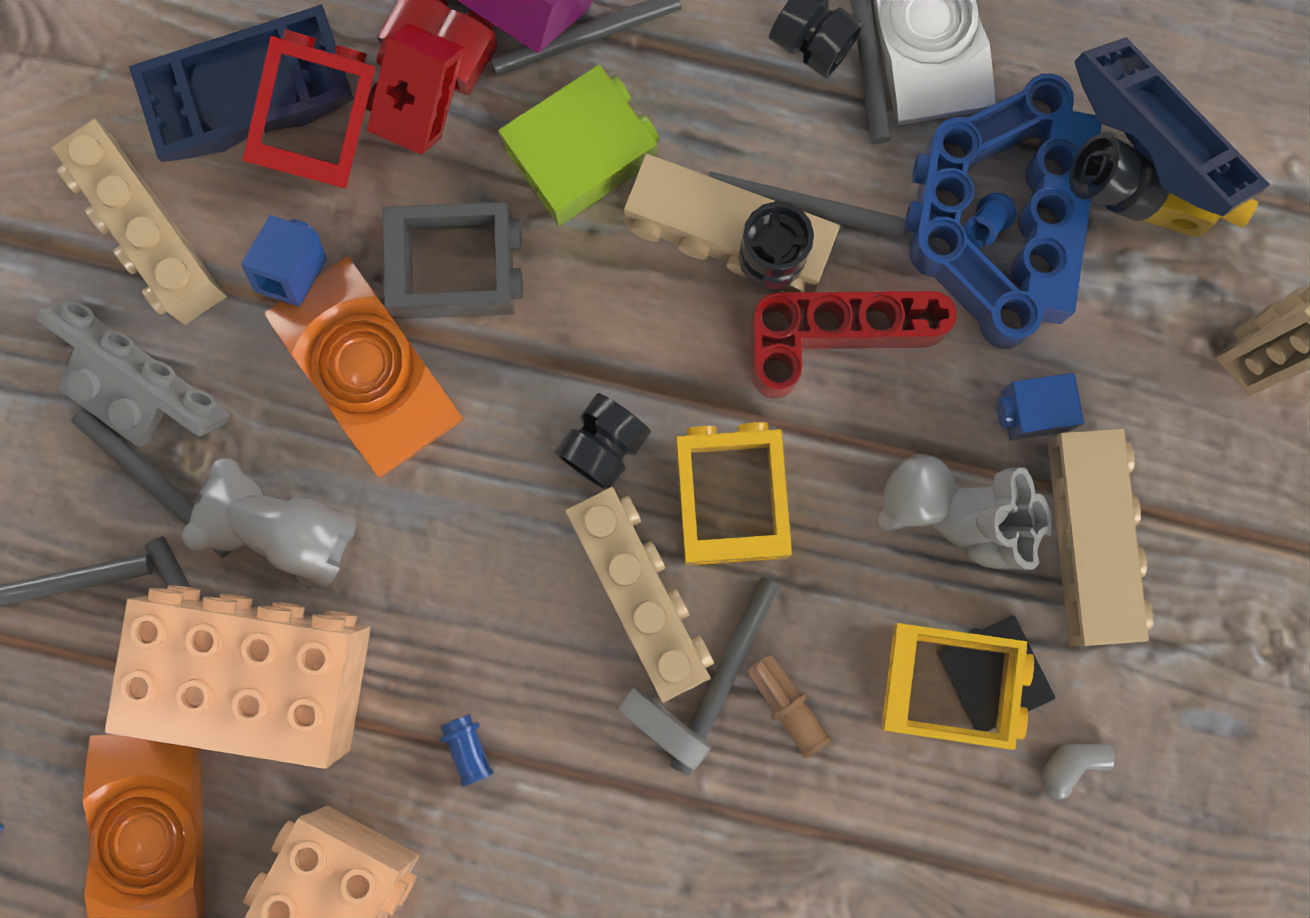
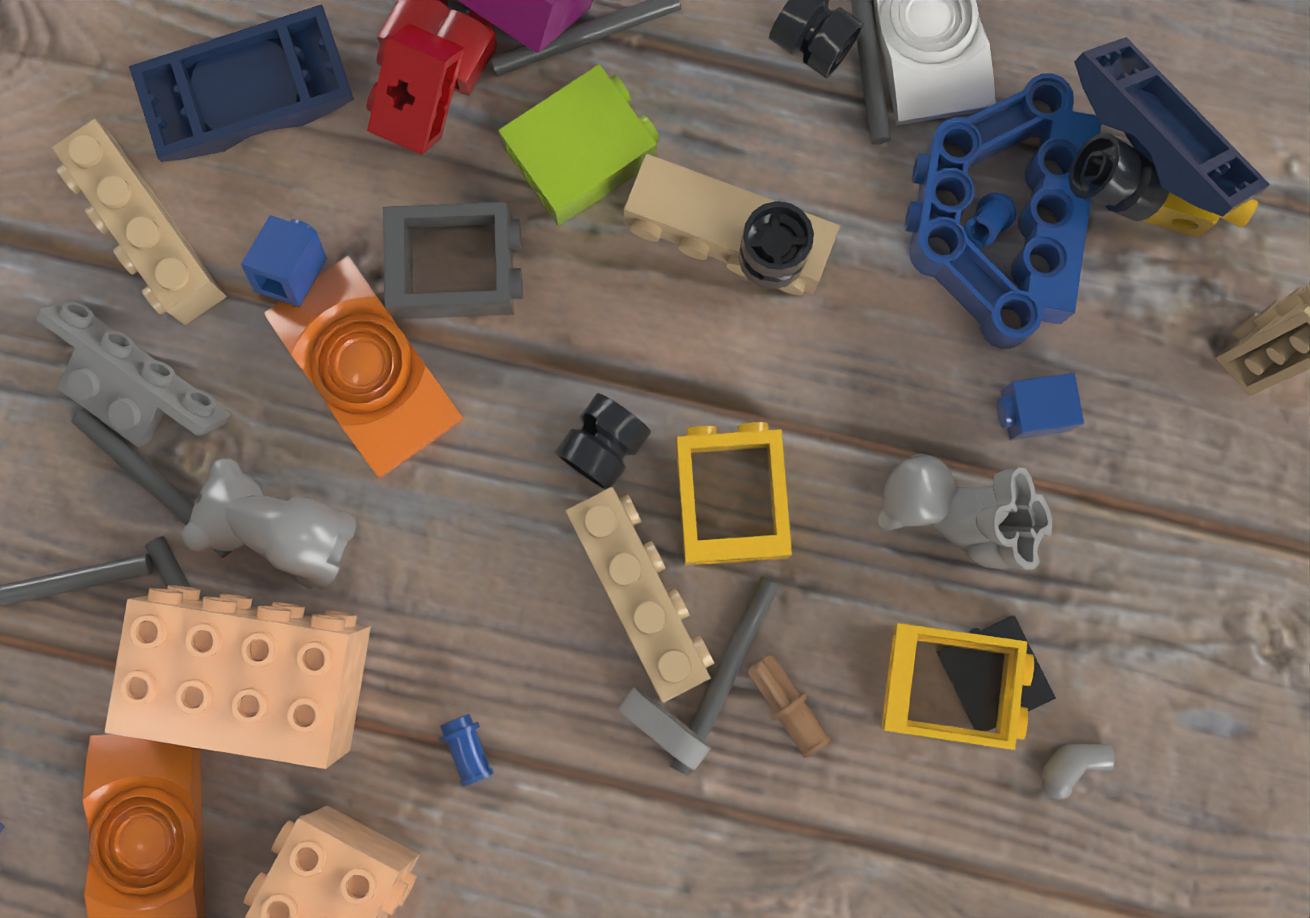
(292, 162): red window -> none
(823, 208): dark grey bar -> none
(853, 327): red beam -> none
(1099, 538): tan brick -> none

